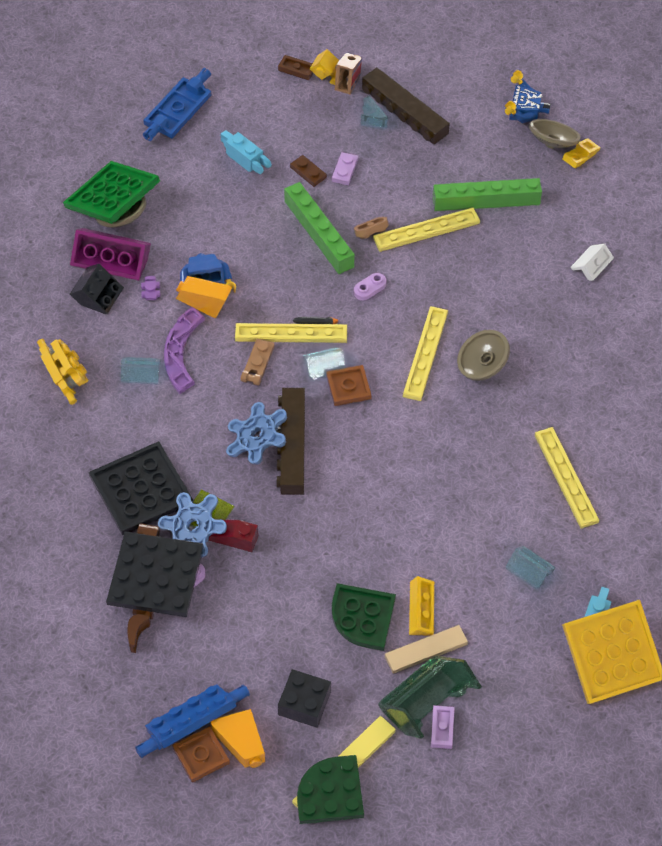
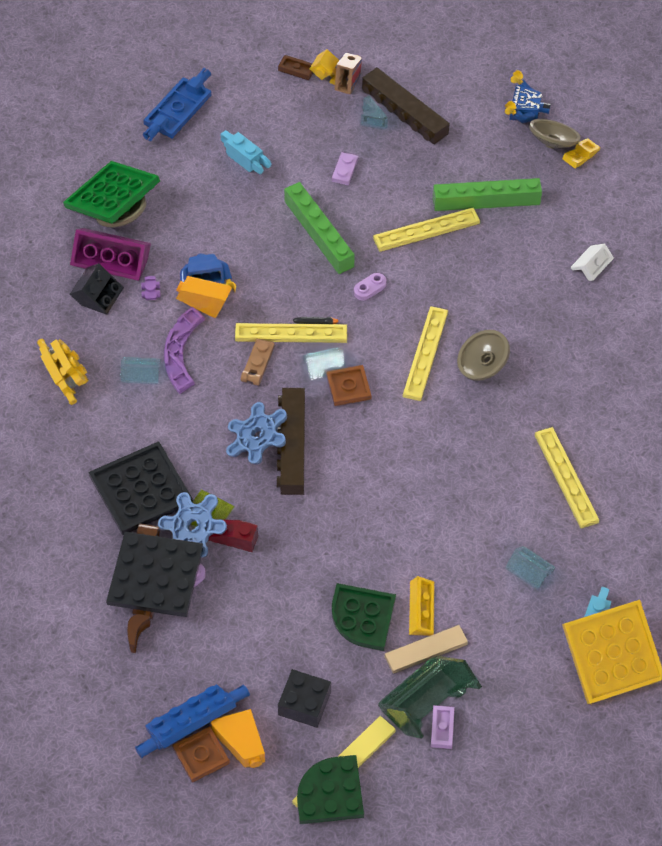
(308, 170): reddish brown plate -> none
(372, 226): medium nougat plate -> none

